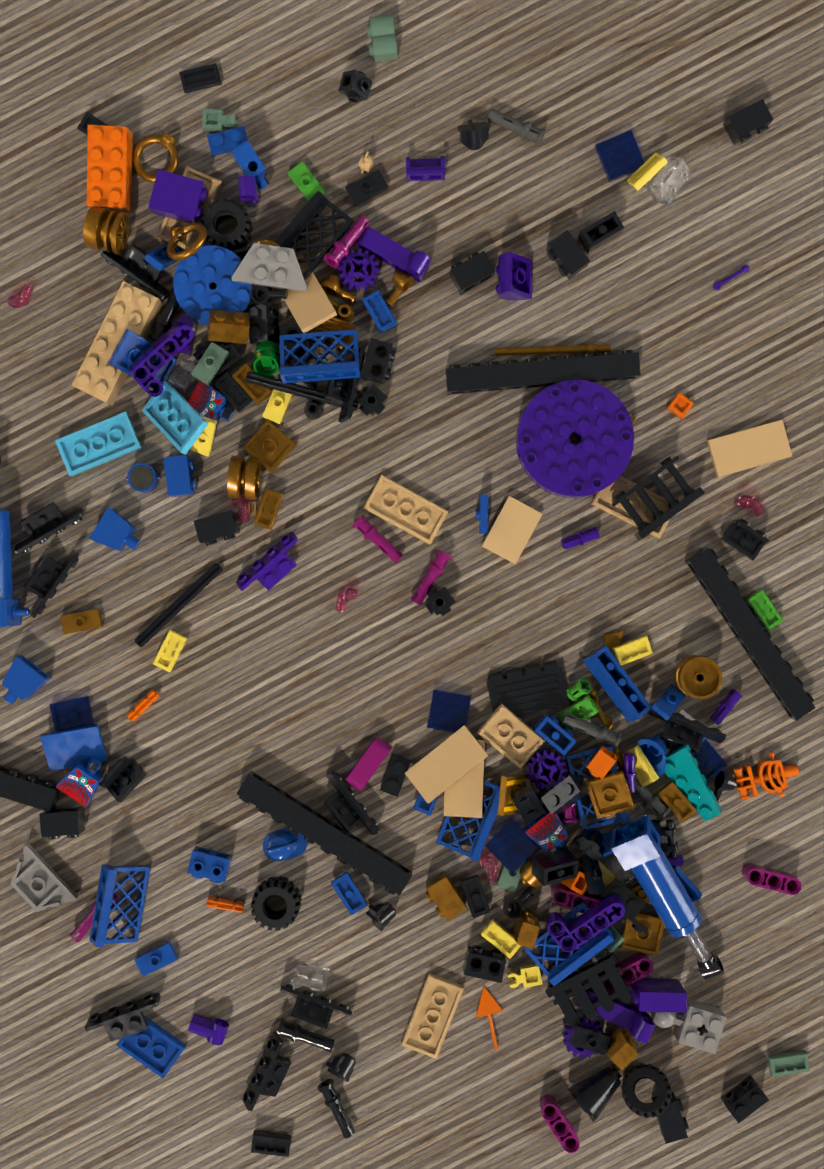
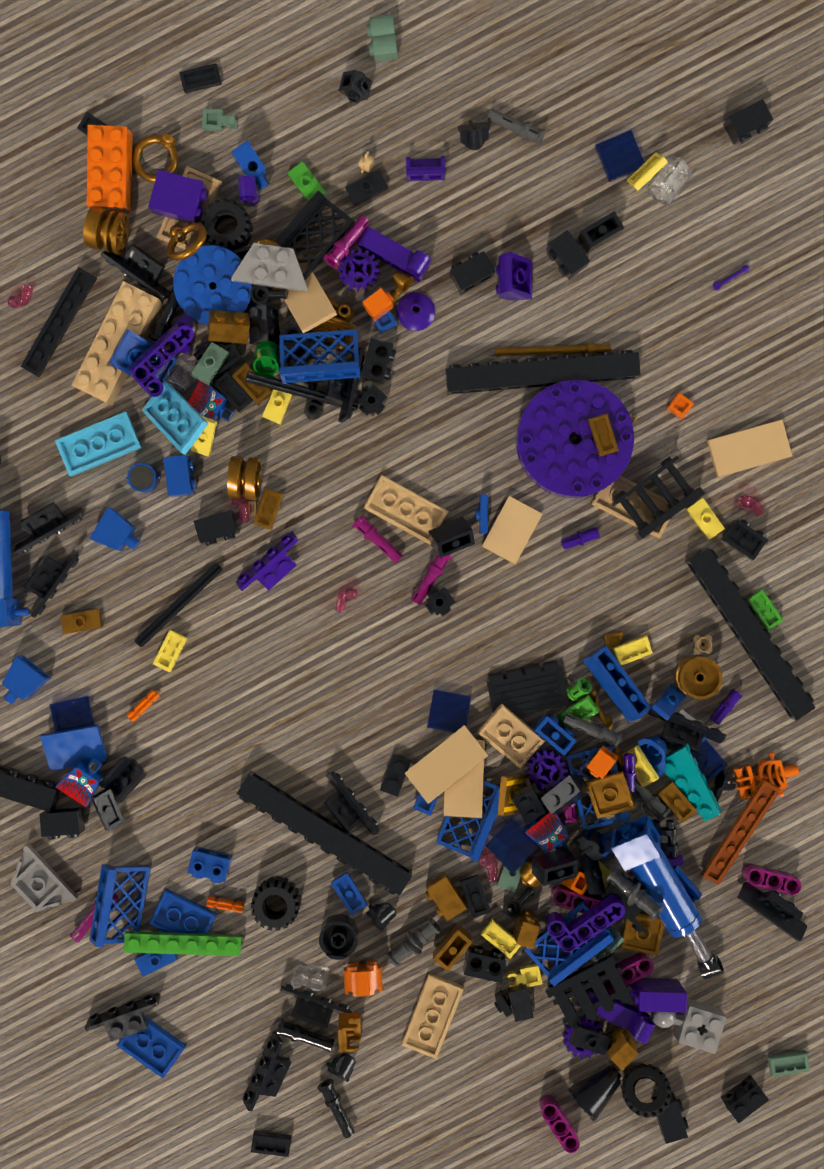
(58, 322): none -> black plate
(107, 809): none -> black plate
(159, 258): blue plate -> none
(181, 915): none -> blue tile
(182, 943): none -> bright green plate
(213, 1030): dark purple piece -> none
(226, 140): blue plate -> none
(270, 446): pearl gold tile -> none
(284, 845): blue piece -> none
(331, 286): pearl gold bar -> none
(339, 925): none -> black brick
(349, 1031): none -> pearl gold hinge
(363, 978): none -> orange brick
(368, 763): magenta beam -> none
(378, 304): none -> orange brick
(414, 943): none -> dark grey piece
(415, 321): none -> dark purple dish
(451, 537): none -> black brick
(452, 947): none -> pearl gold brick
(488, 1006): orange piece -> none
(502, 1004): none -> black plate
(520, 1003): none -> black tile
(603, 435): none -> pearl gold tile
(634, 894): none -> dark grey piece
(705, 518): none -> light yellow plate
(707, 644): none -> tan plate
(740, 831): none -> dark orange plate
(774, 909): none -> black bracket

